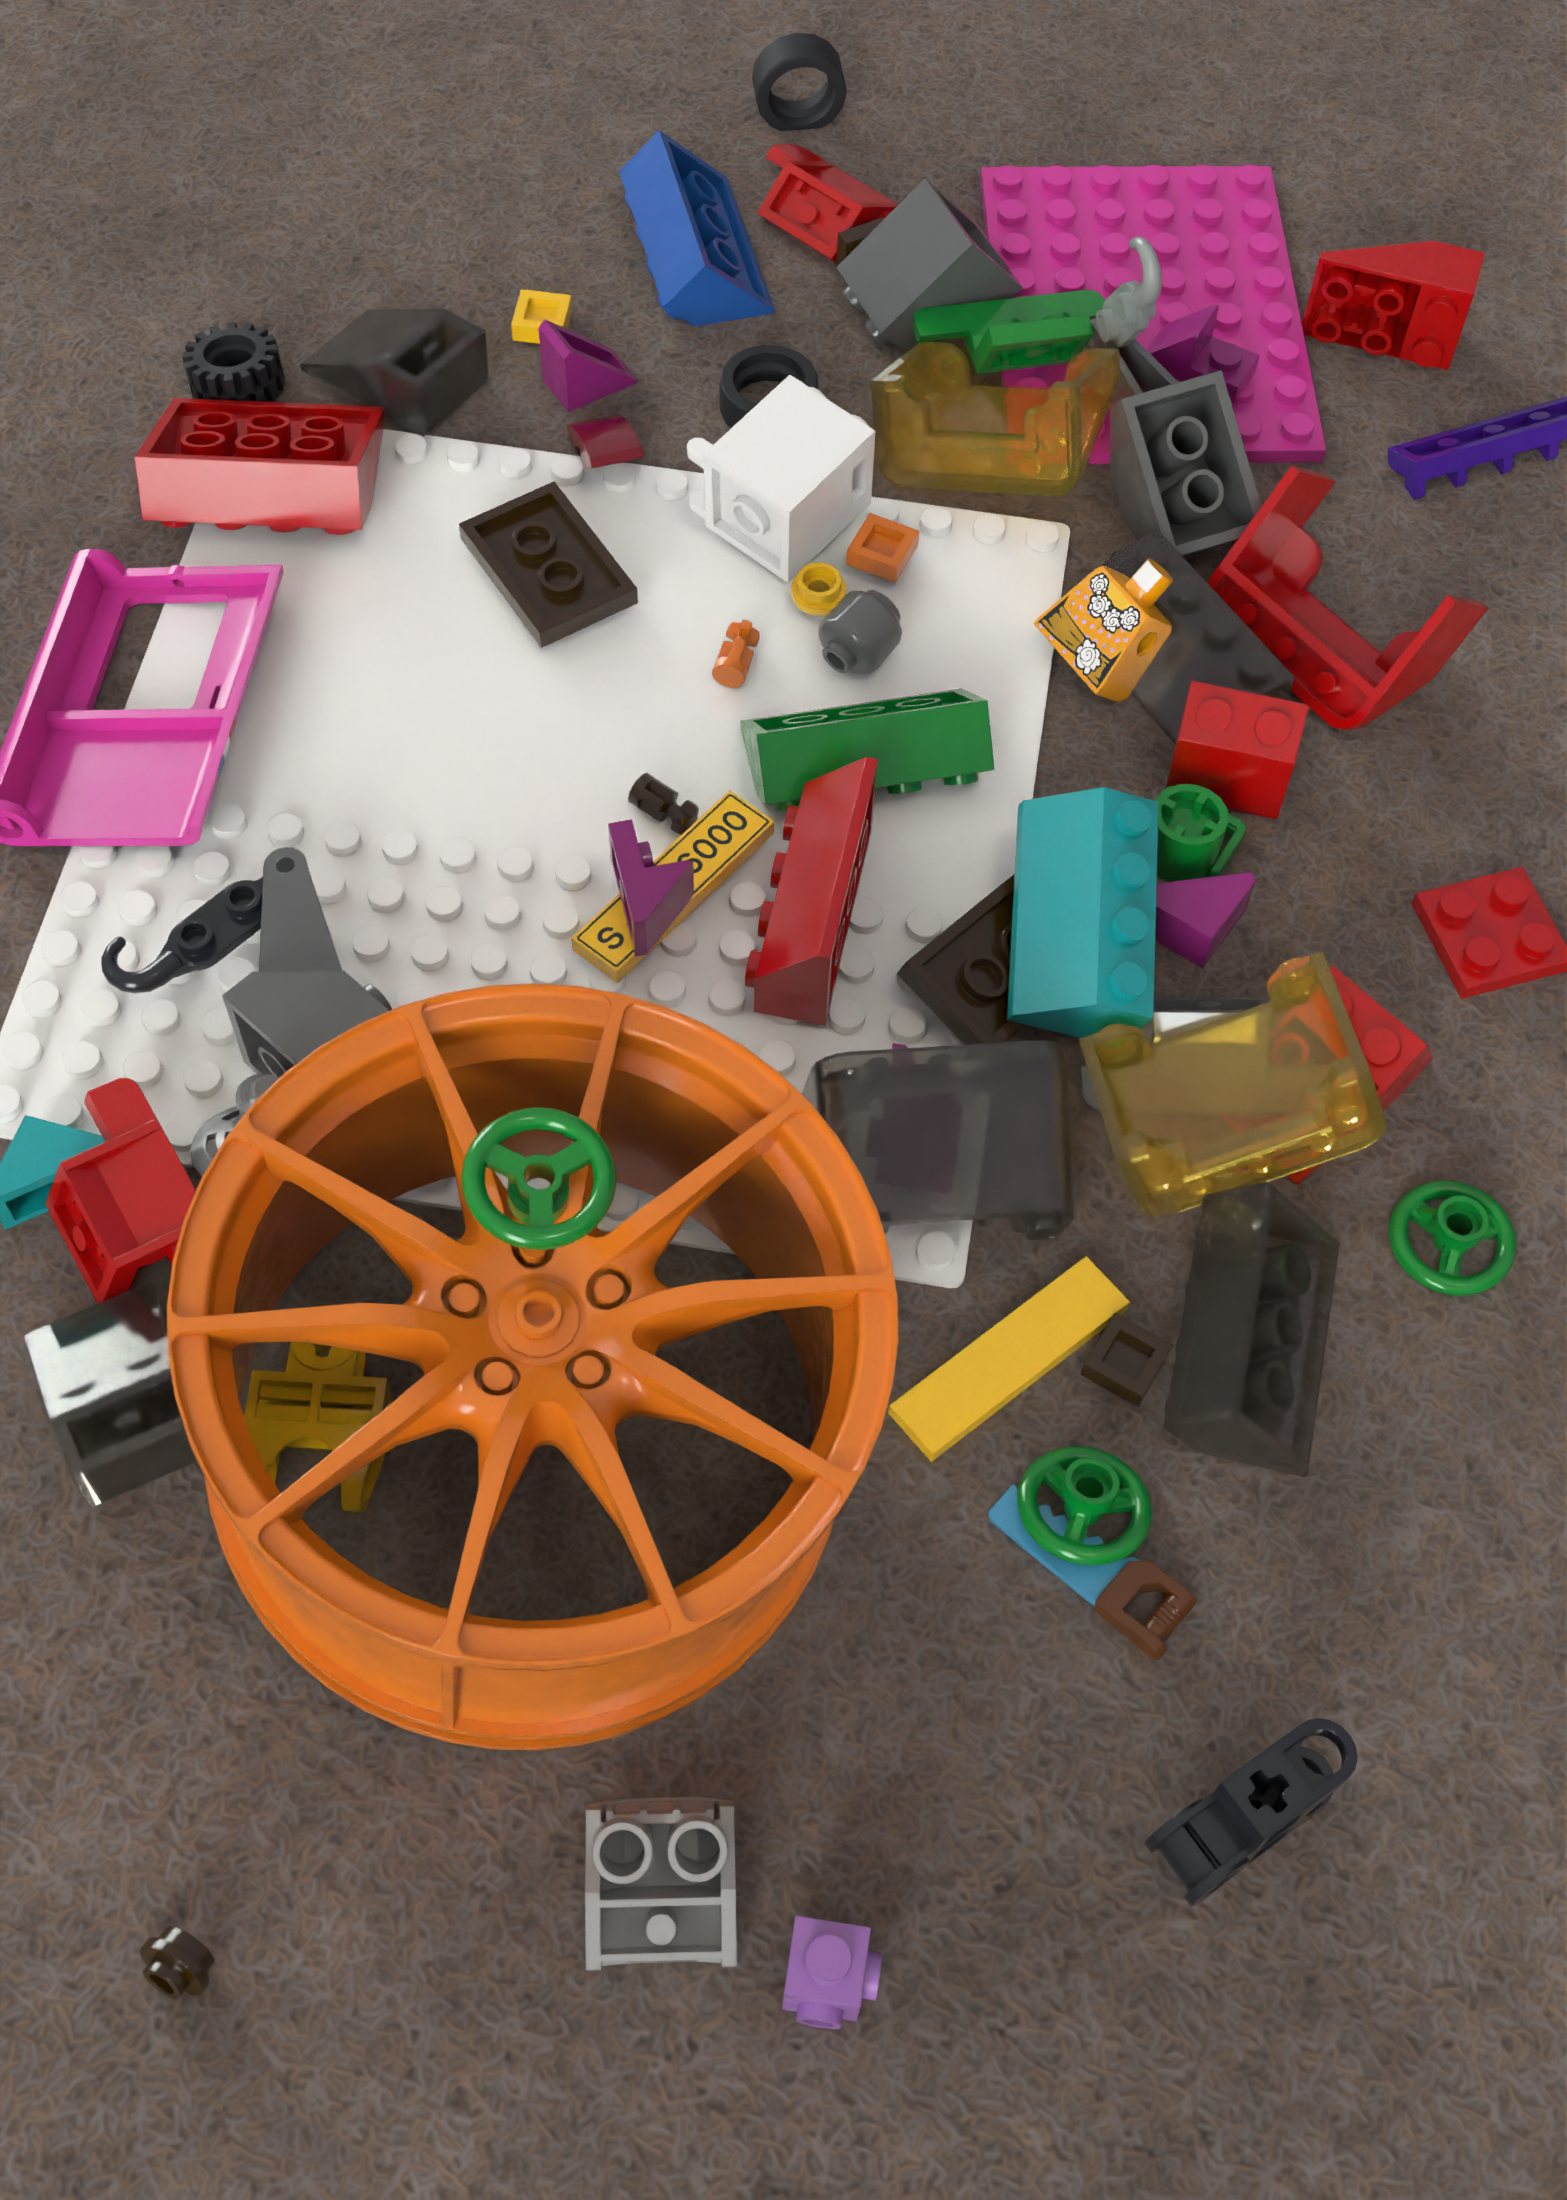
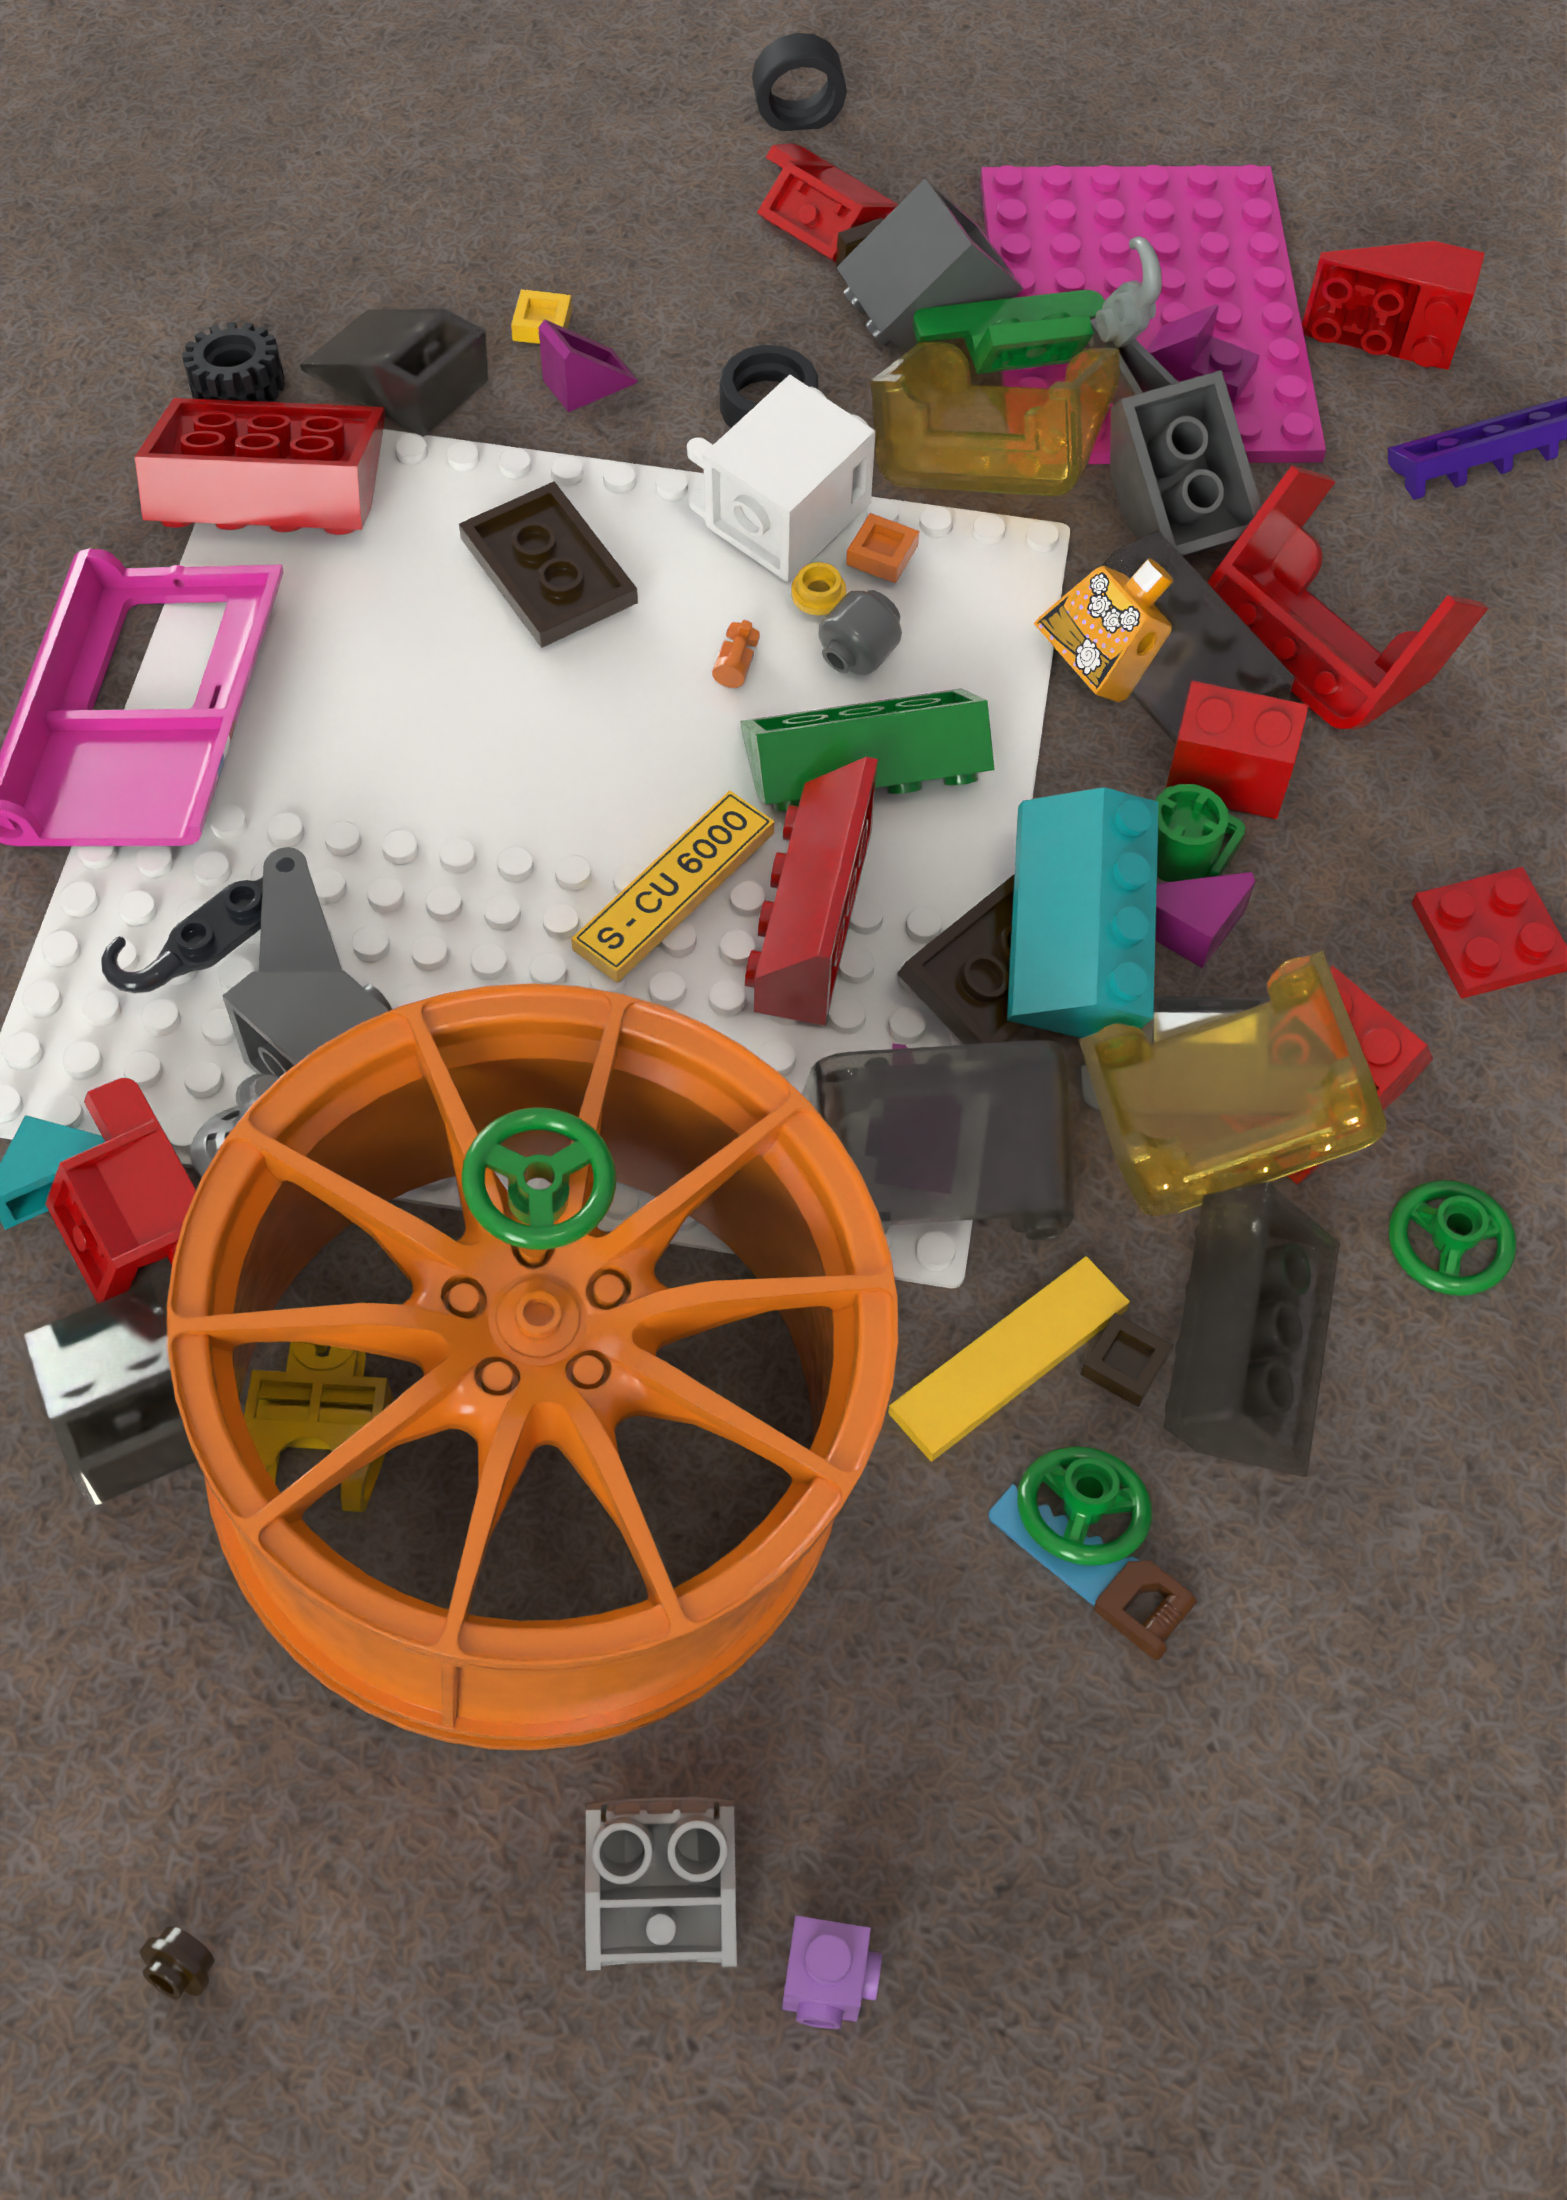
(605, 441): dark red slope -> none
(648, 893): magenta slope -> none
(660, 802): dark brown piece -> none
(693, 236): blue slope -> none
(1252, 1809): black piece -> none

